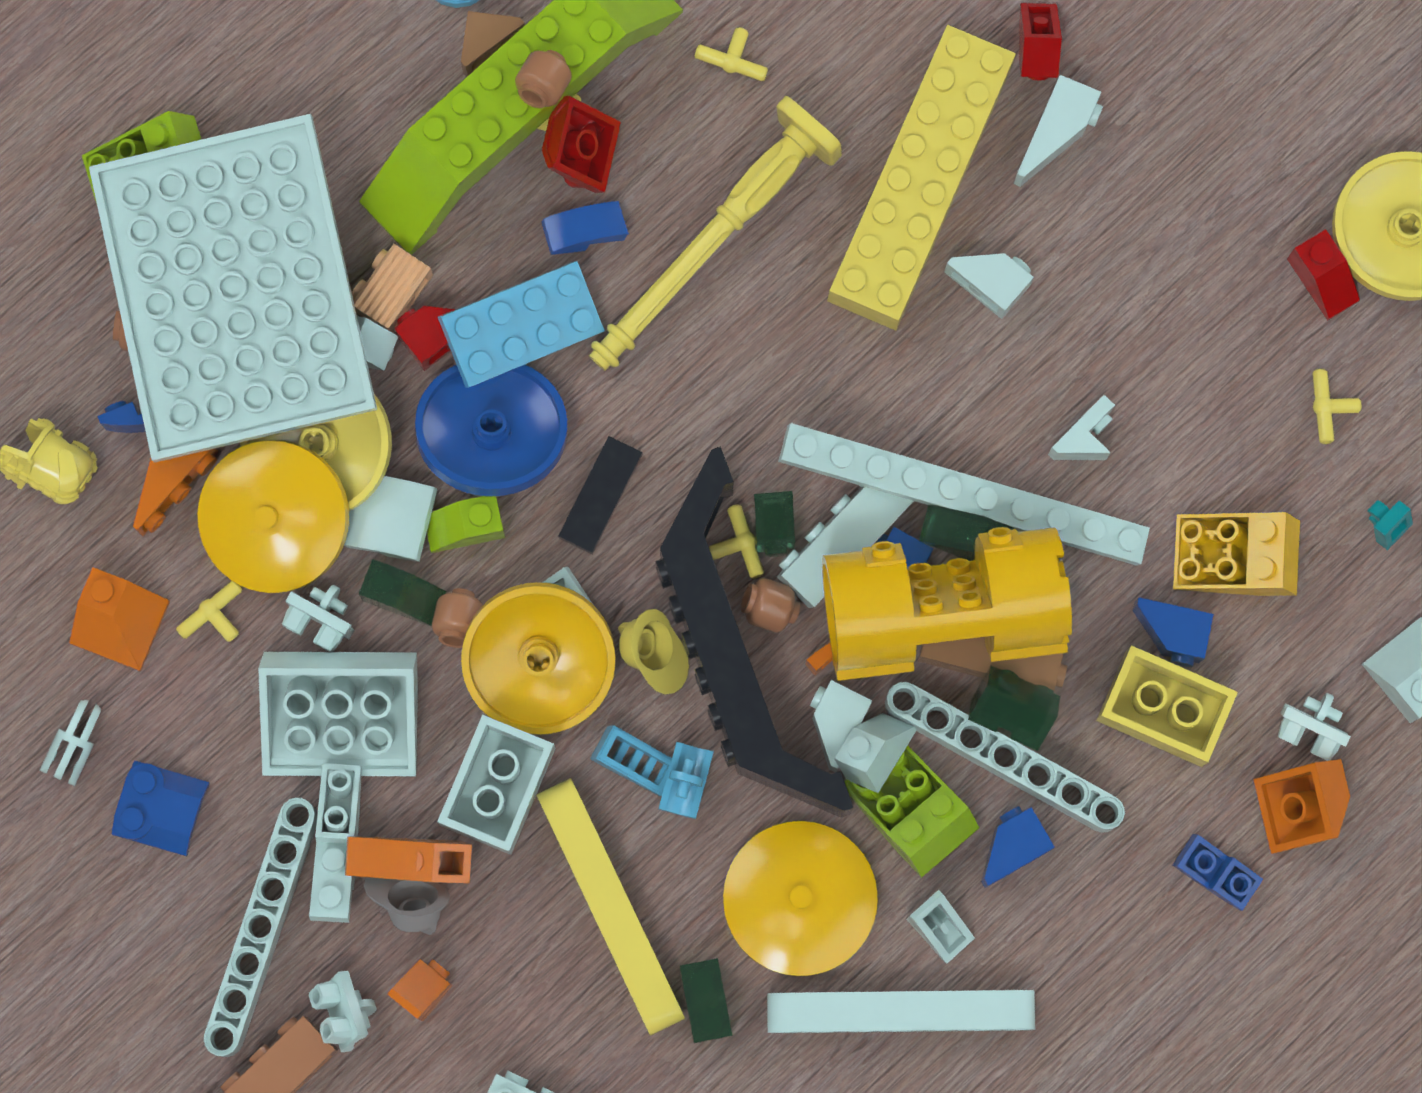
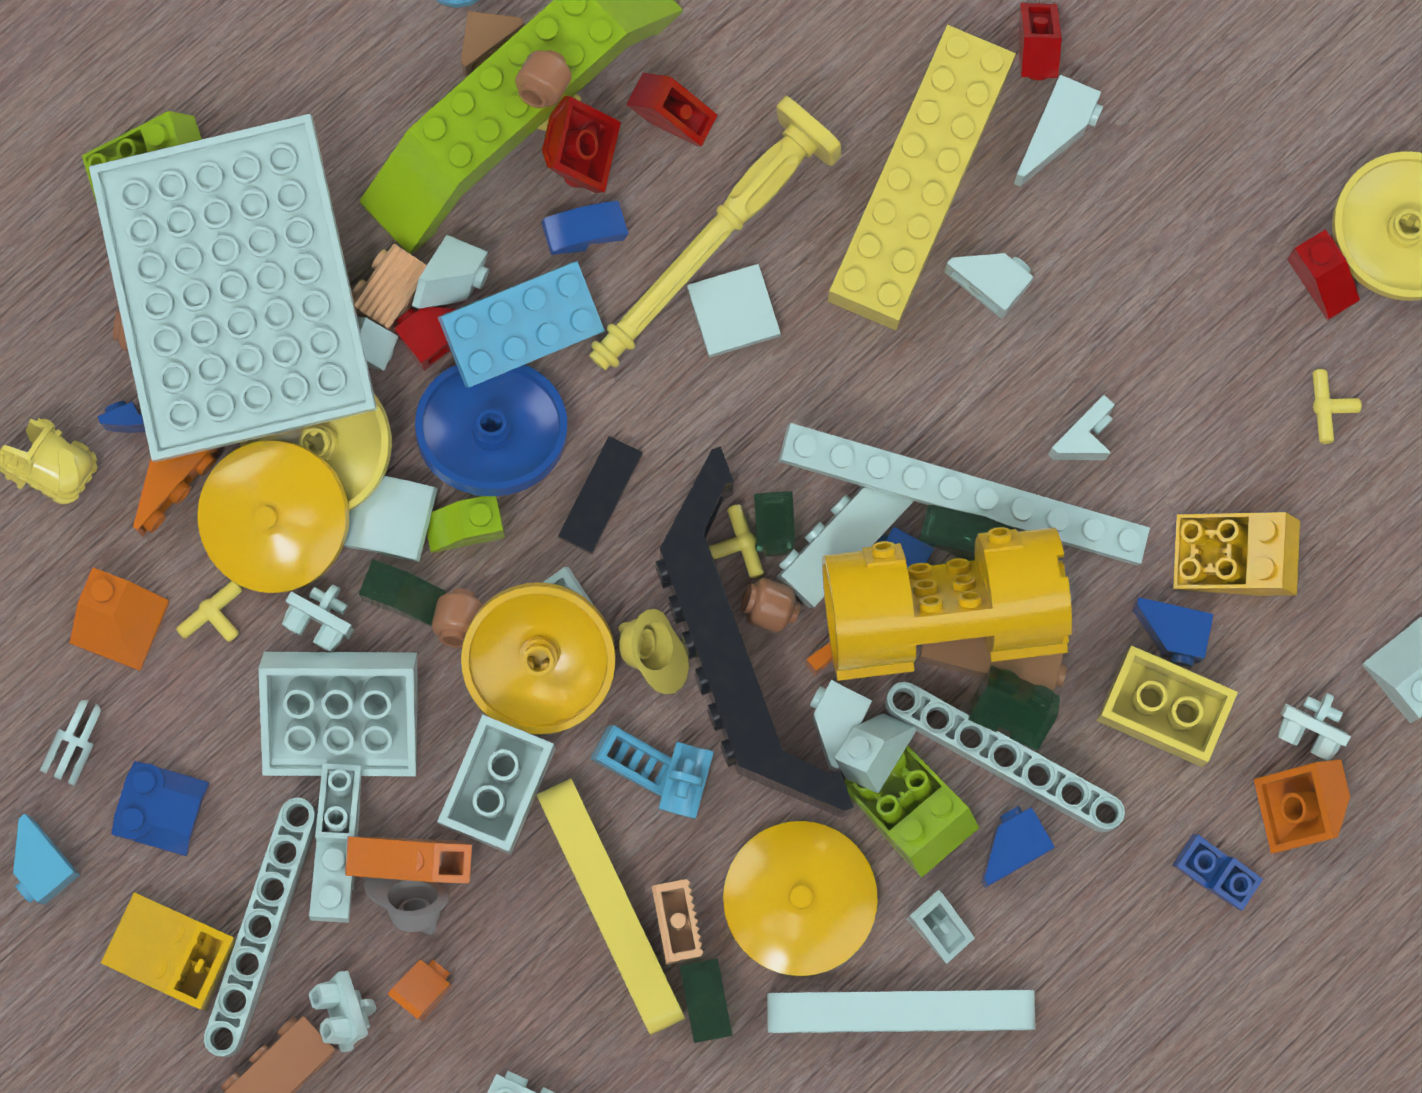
(39, 863): none -> medium azure slope
(169, 952): none -> yellow slope
(451, 274): none -> light aqua slope
(671, 108): none -> red slope
(677, 921): none -> light nougat brick
(731, 61): light yellow piece -> none
(733, 310): none -> light aqua tile
(1389, 523): teal tile -> none

